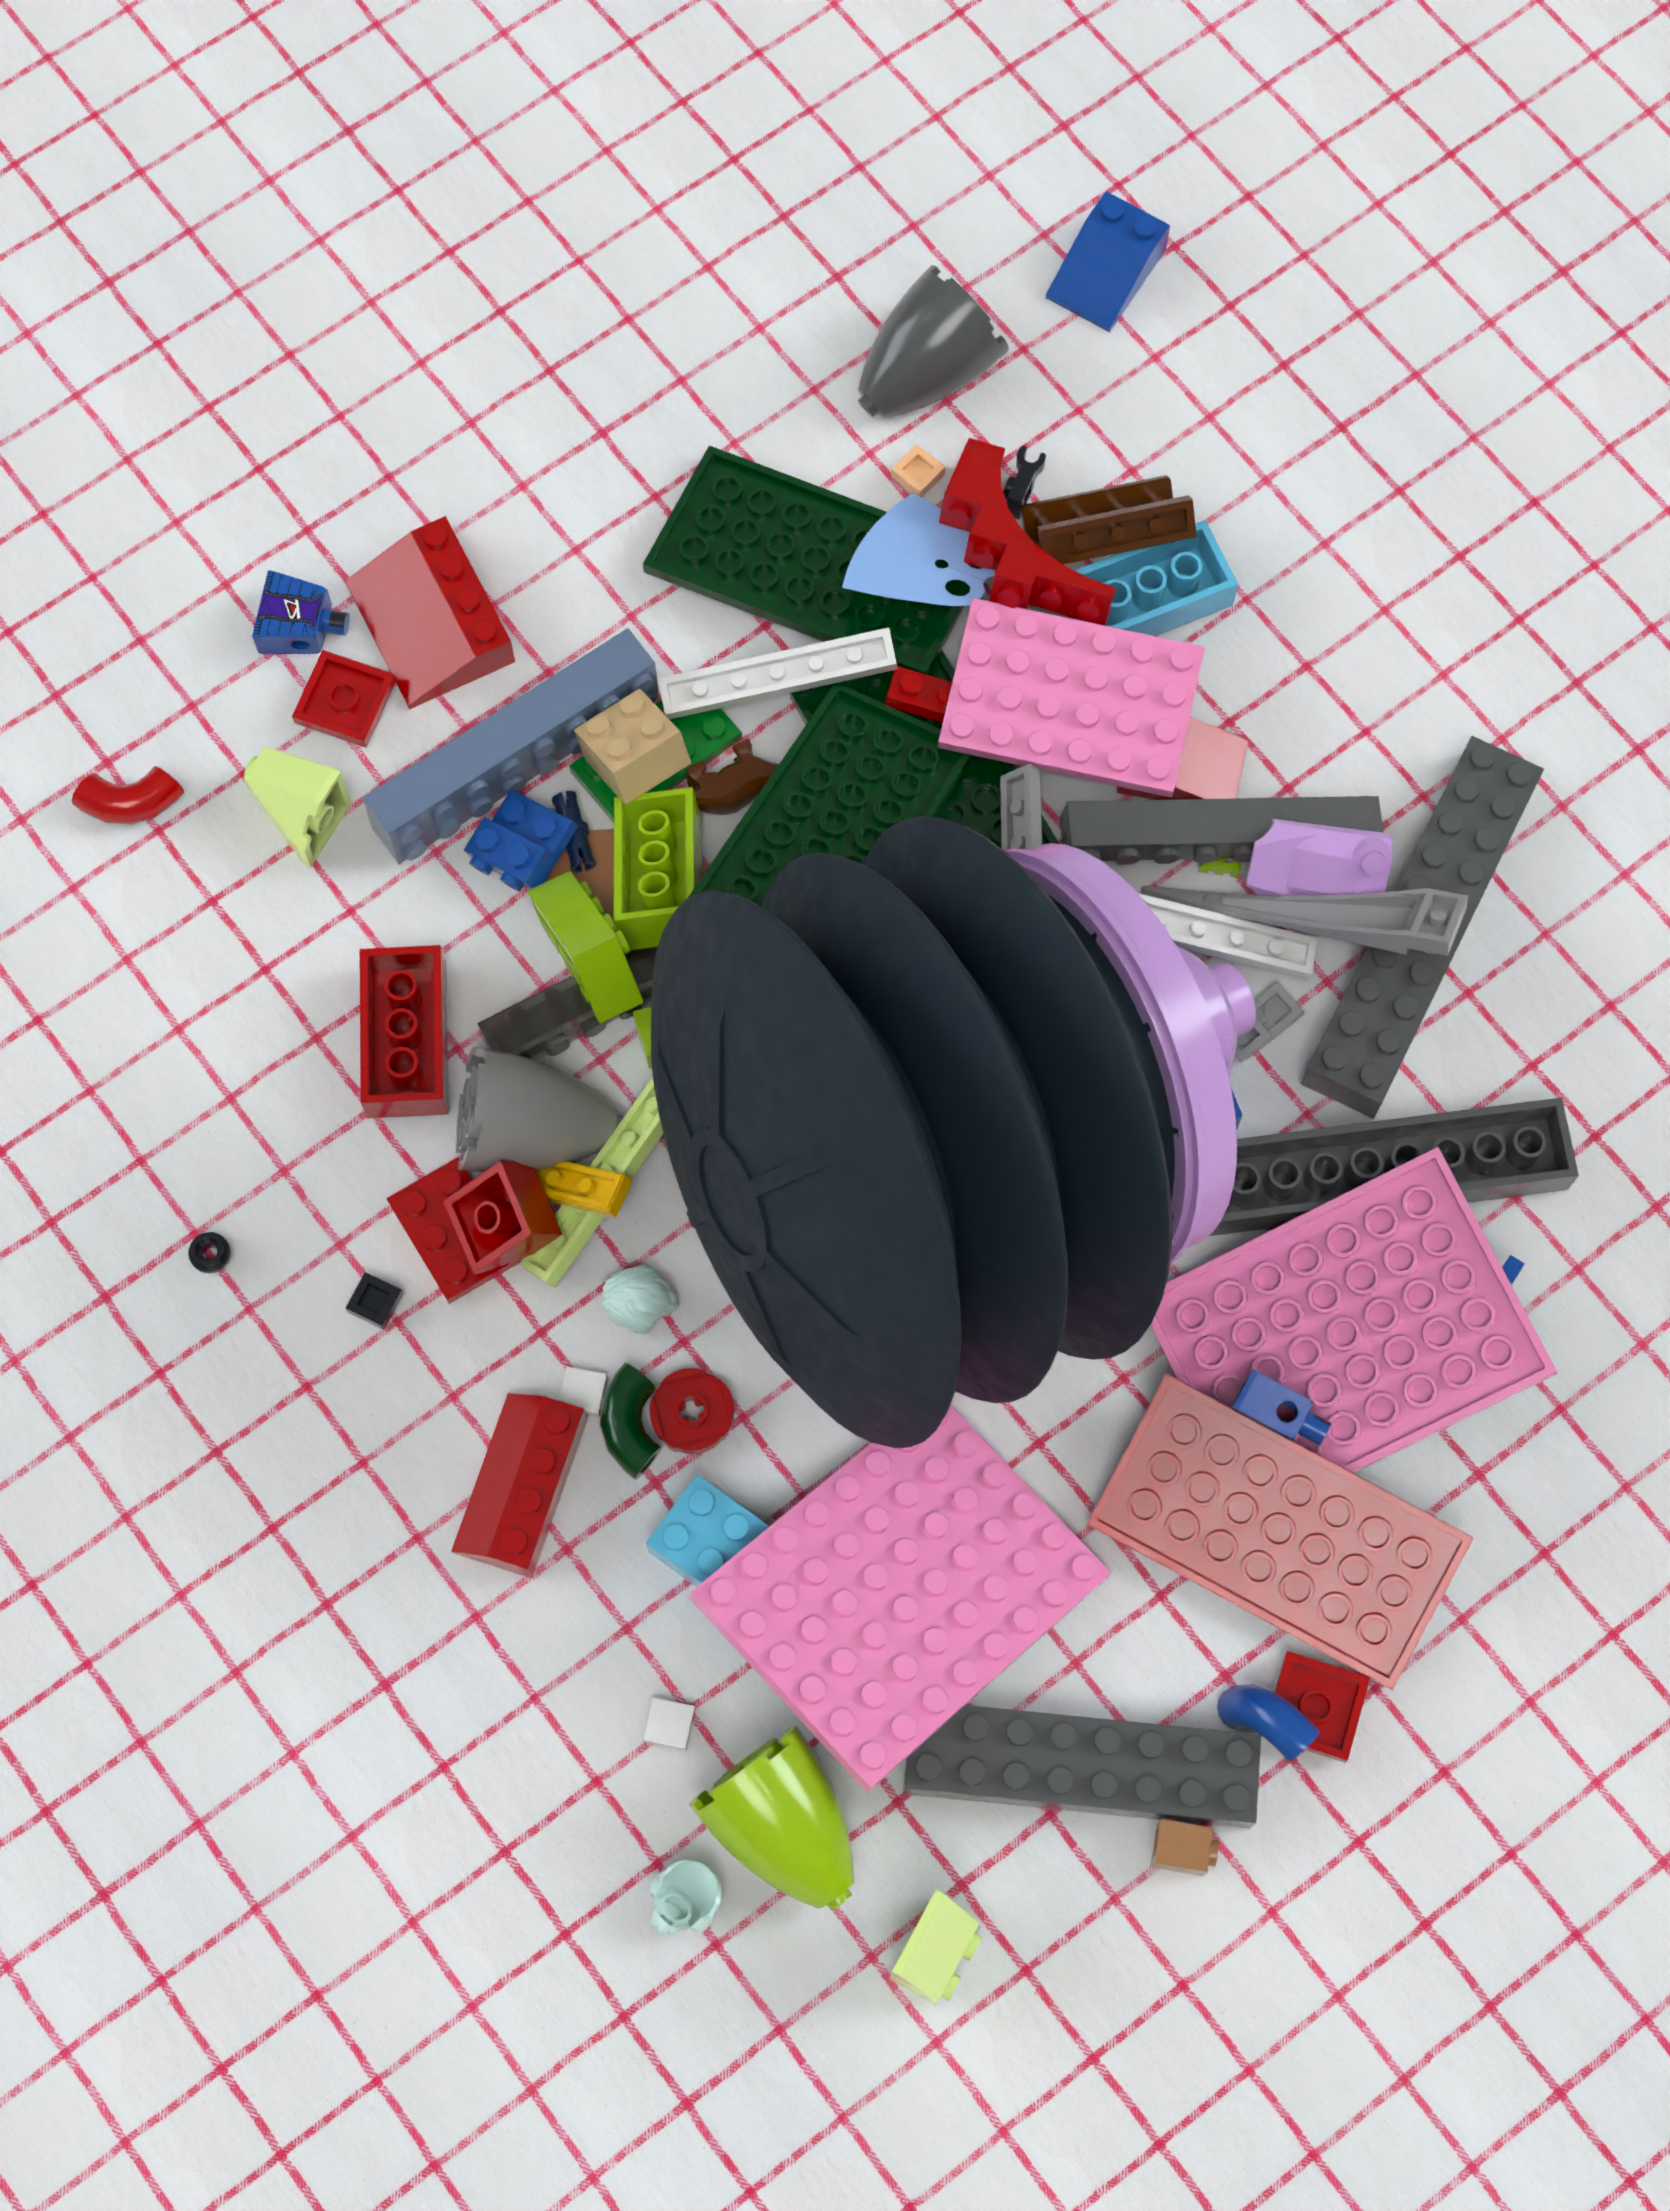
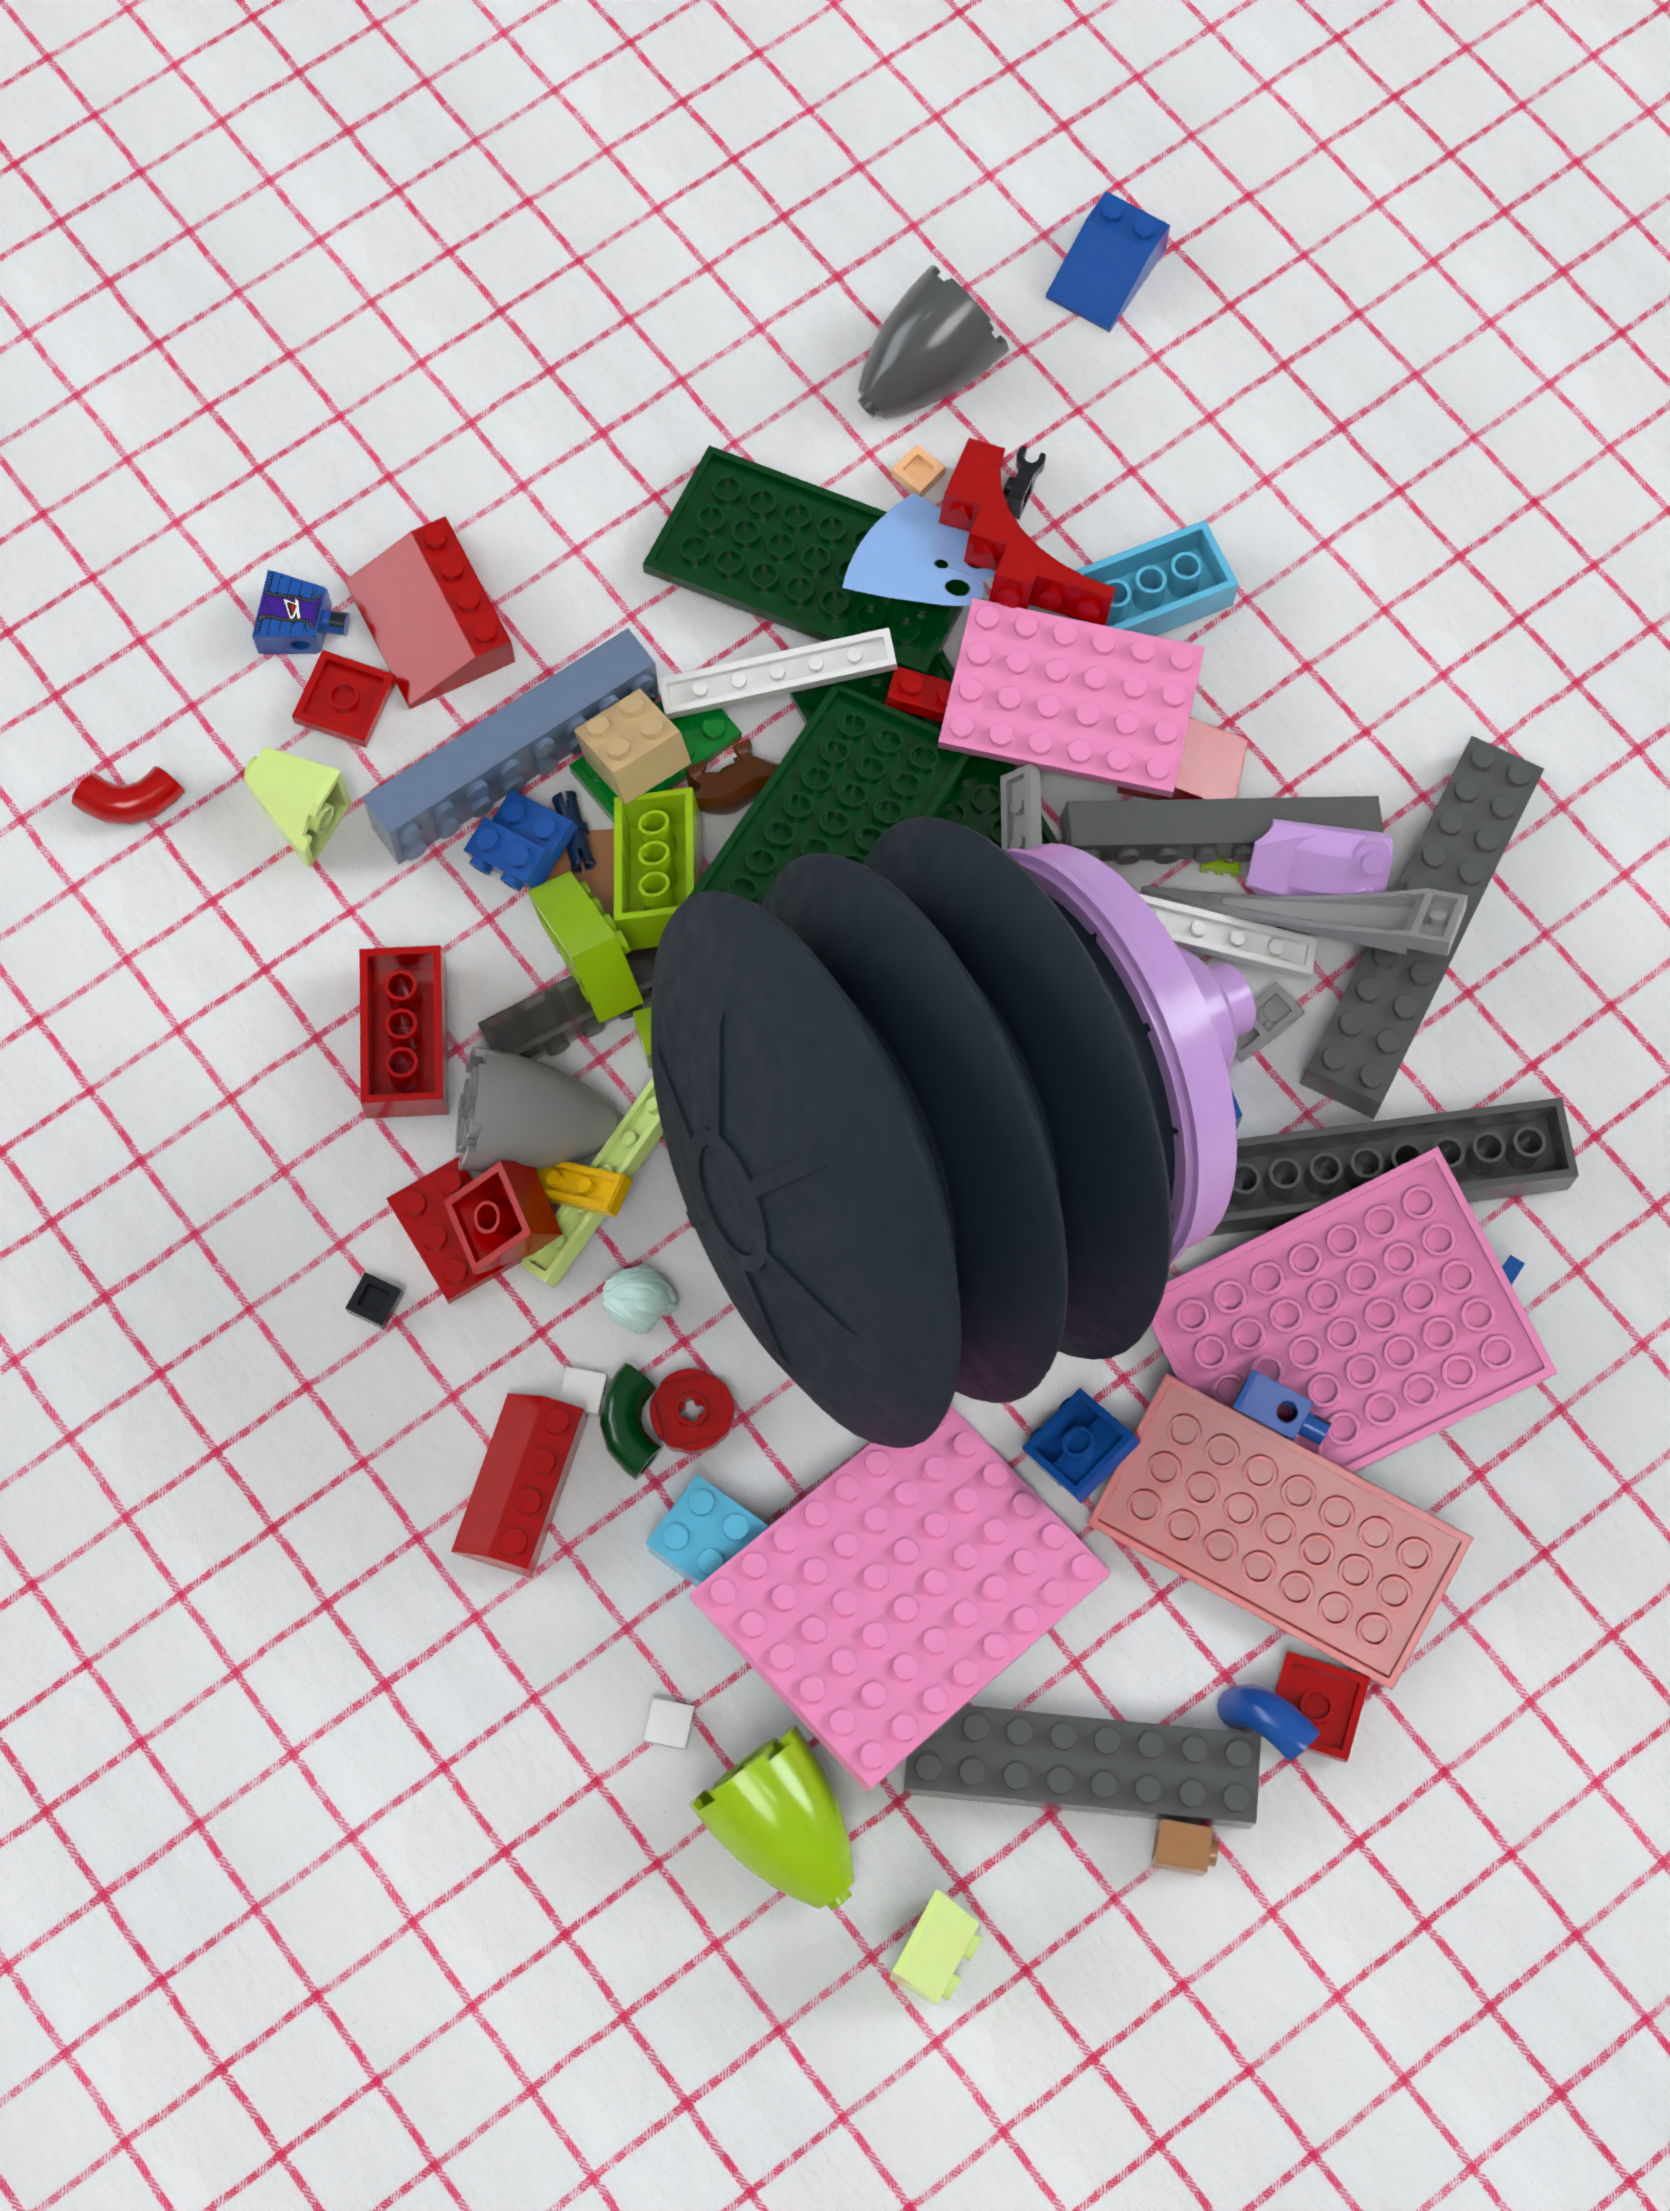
(201, 1244): black plate -> none
(685, 1897): light aqua hair -> none
(1080, 1445): none -> blue plate
(1110, 520): reddish brown fence -> none

